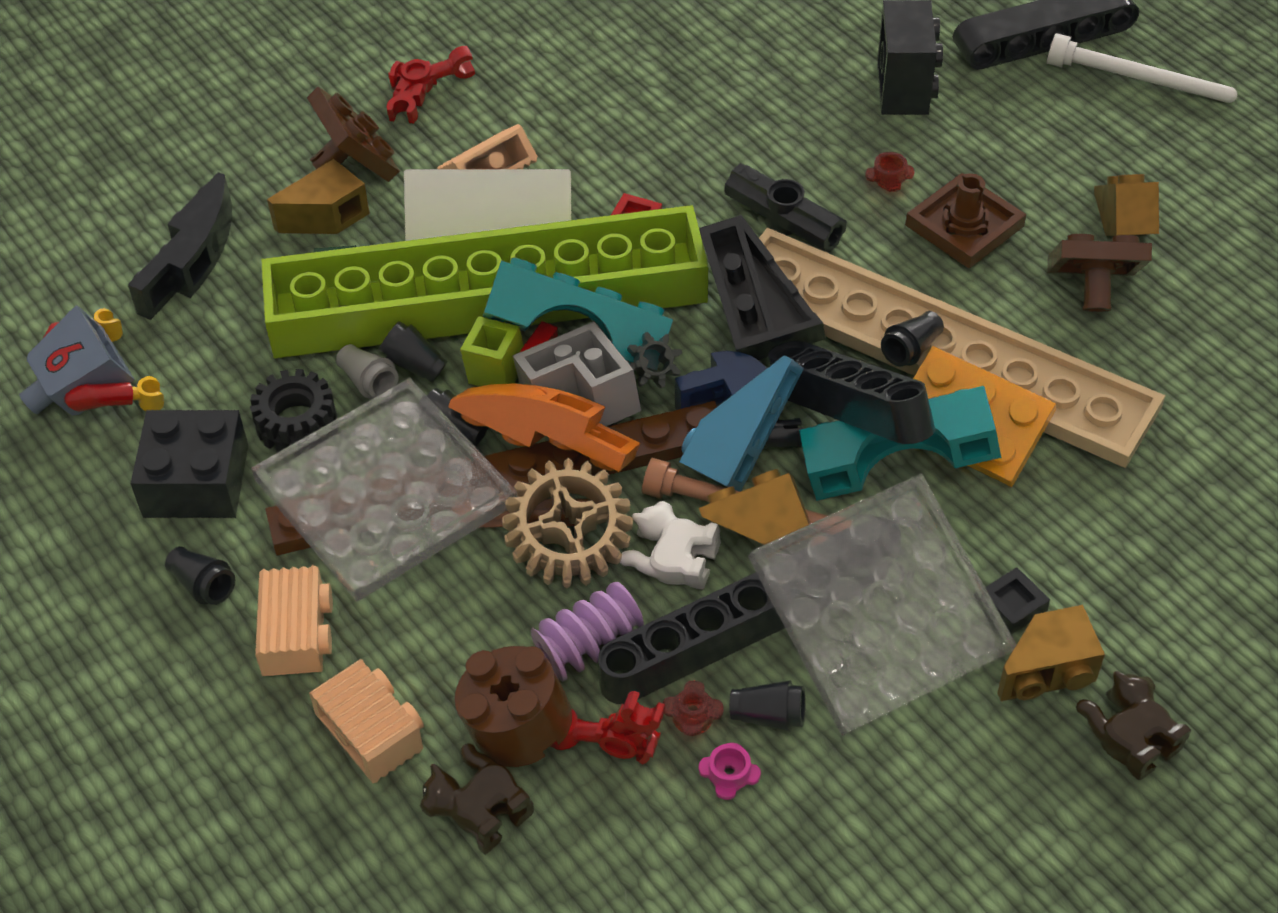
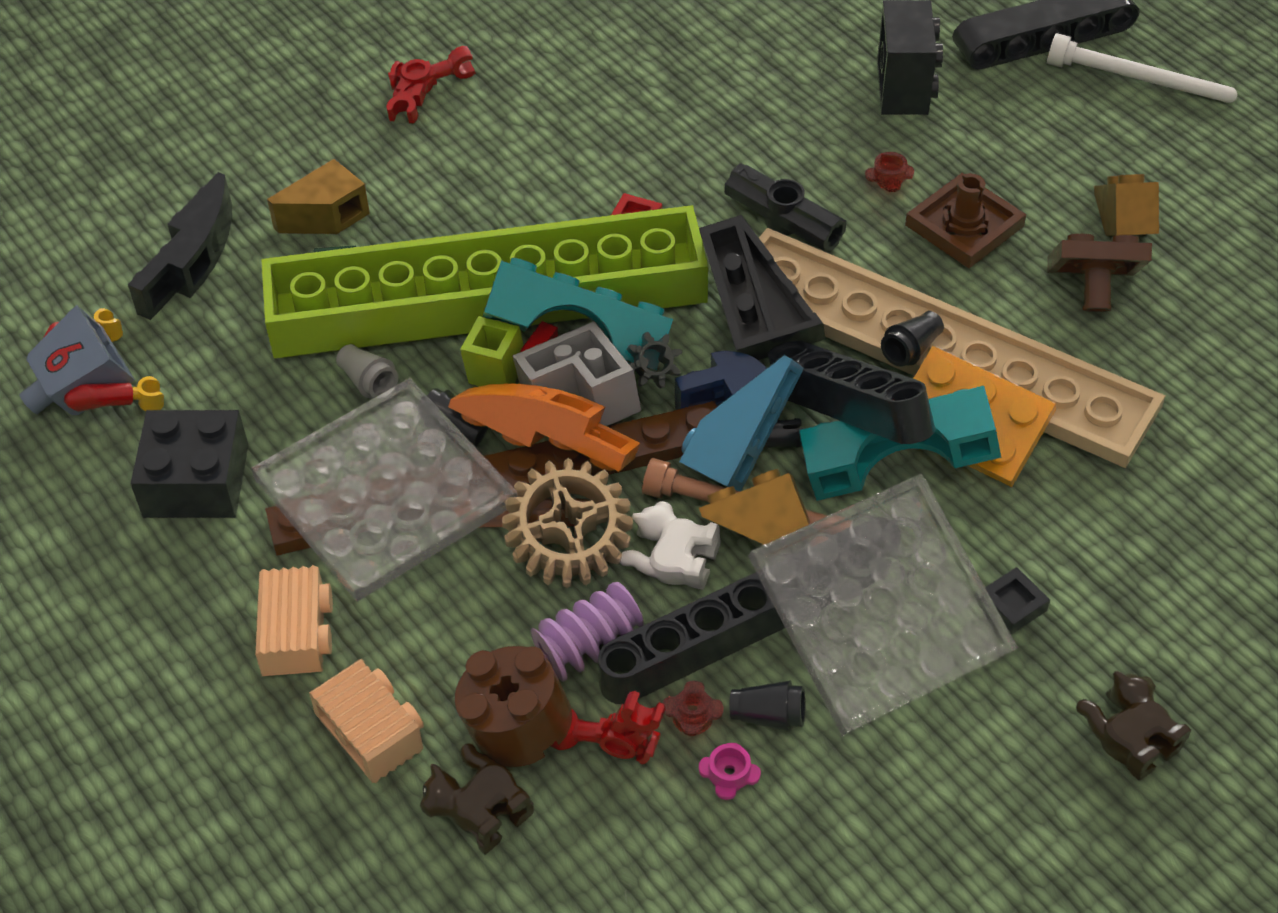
(203, 576): black cone -> none
(286, 393): black tyre -> none
(351, 136): reddish brown plate -> none
(412, 352): black cone -> none
(483, 200): white sticker -> none
(502, 151): light nougat brick -> none
(1052, 655): pearl gold slope -> none

